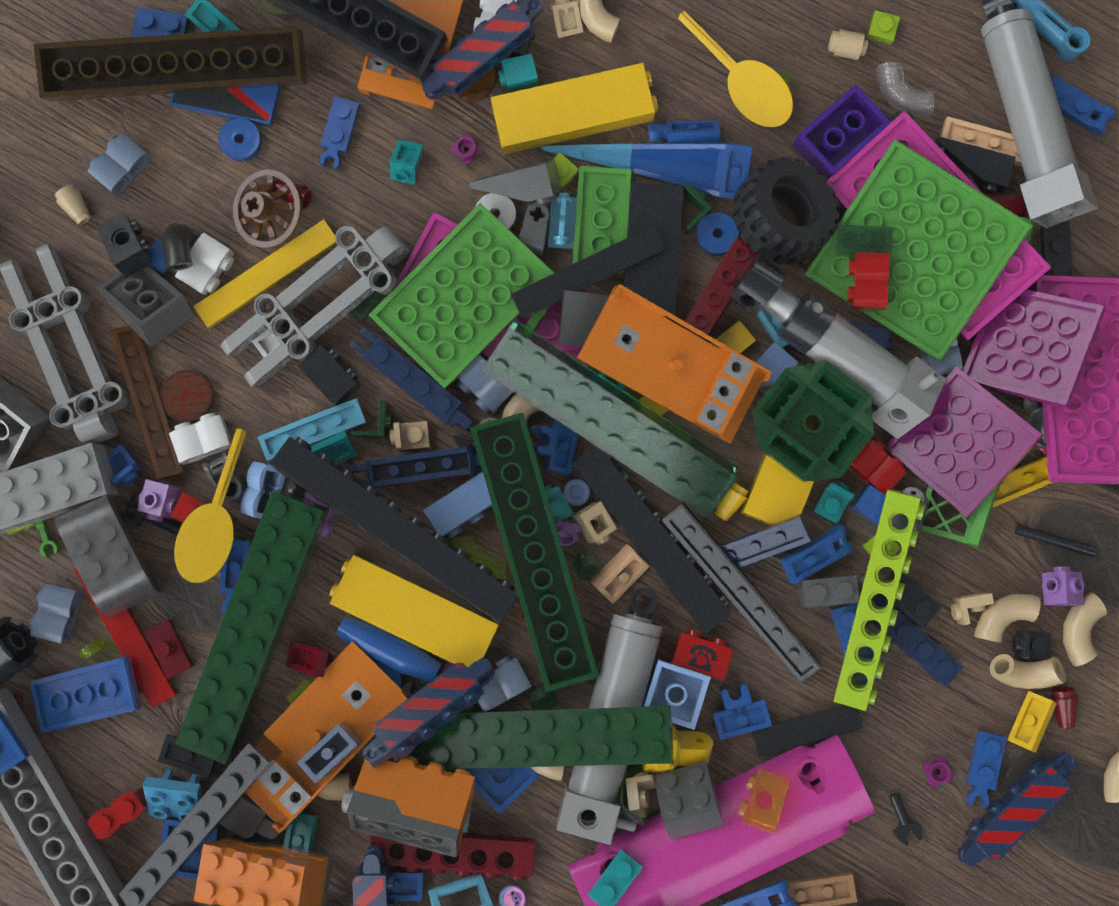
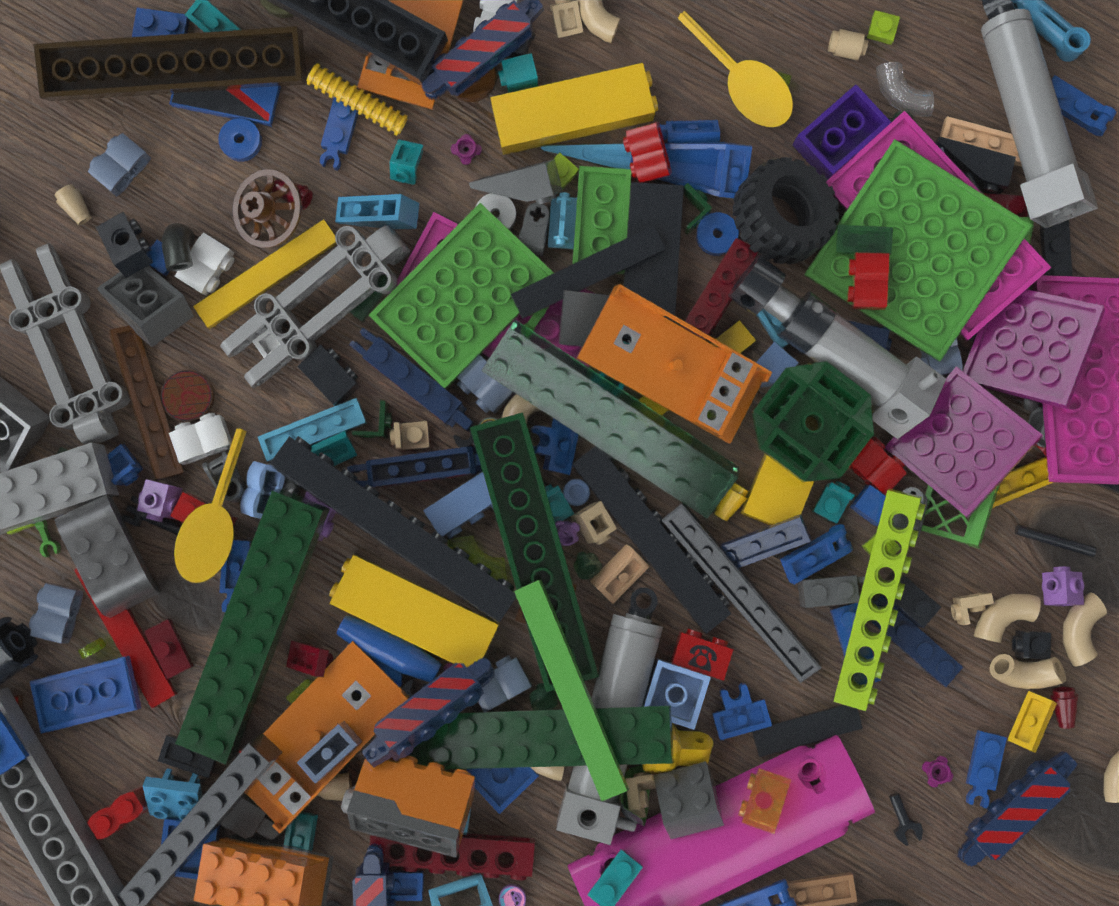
(356, 99): none -> yellow piece
(378, 211): none -> dark azure slope
(571, 690): none -> bright green tile
(648, 152): none -> red brick

